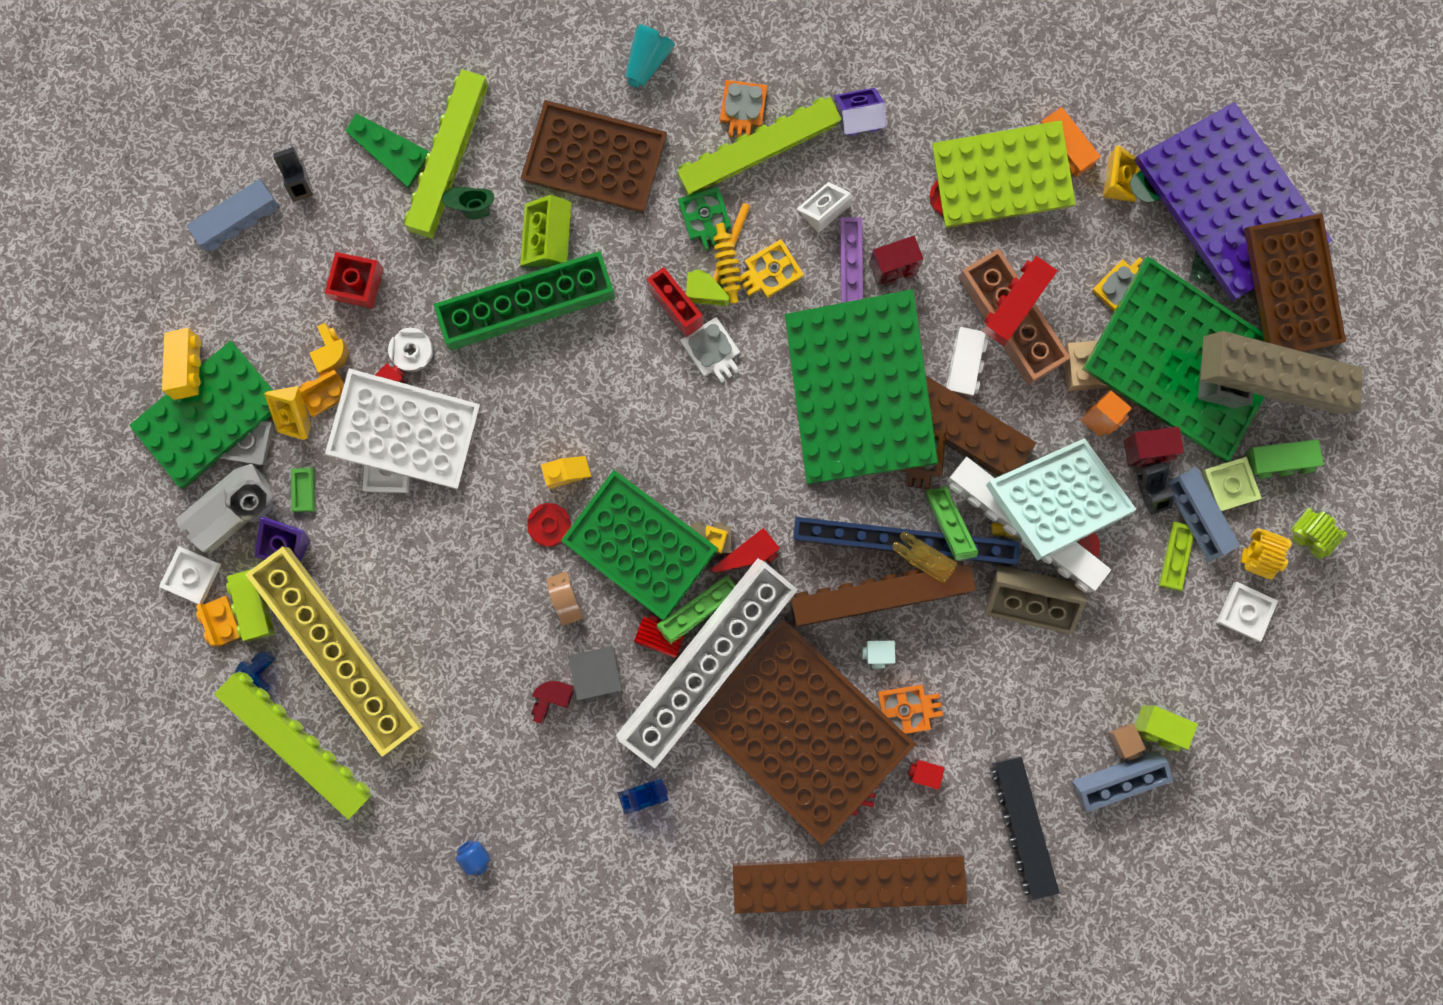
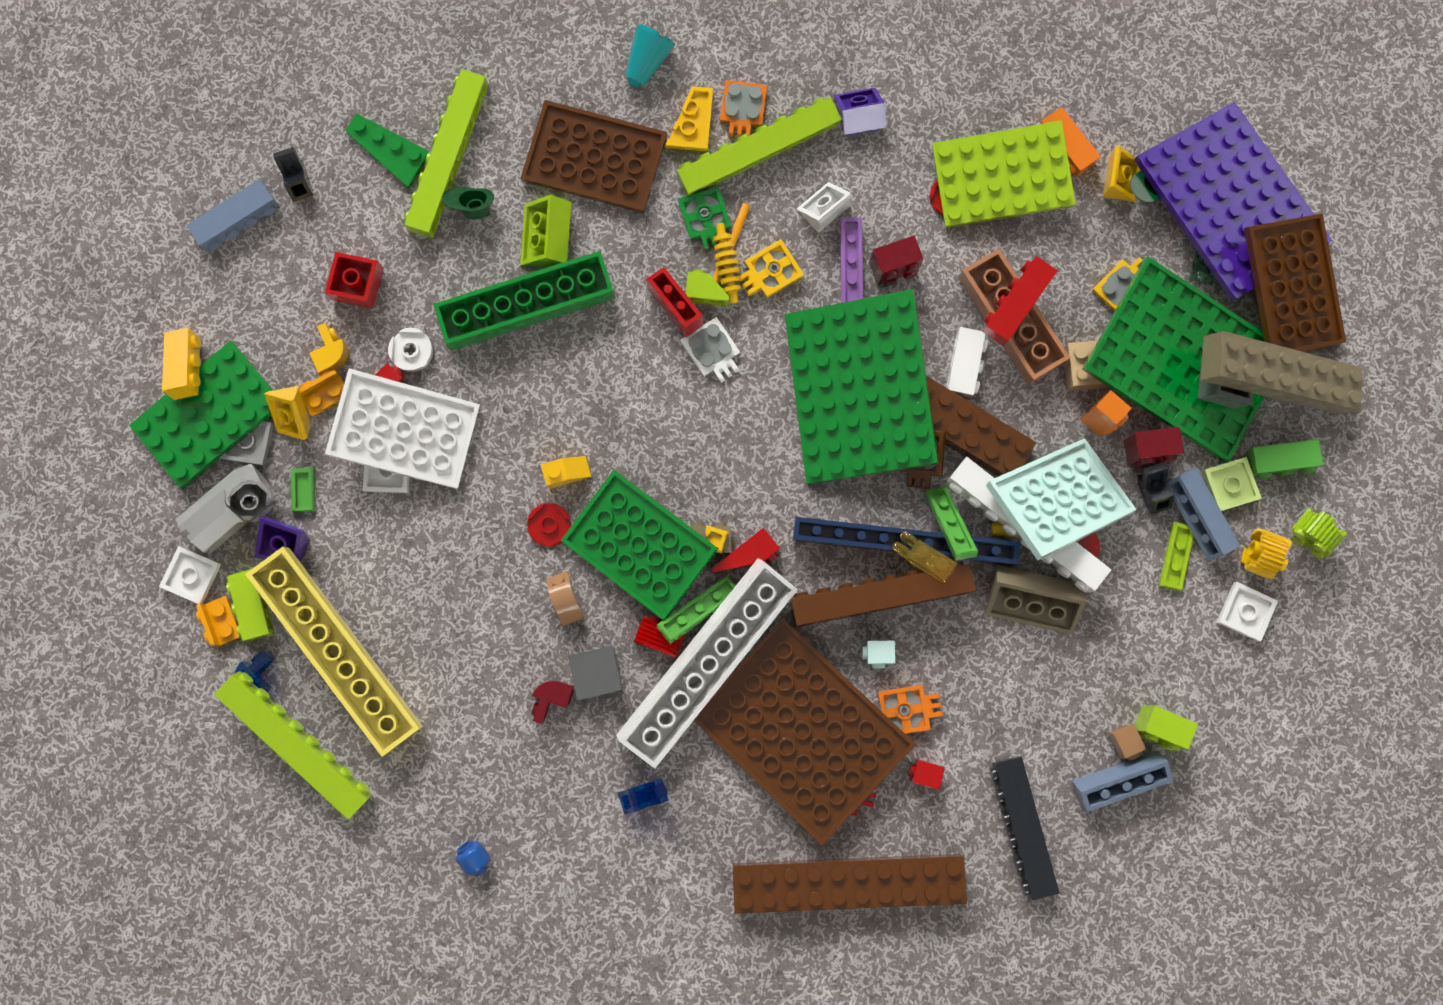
(693, 124): none -> yellow wing

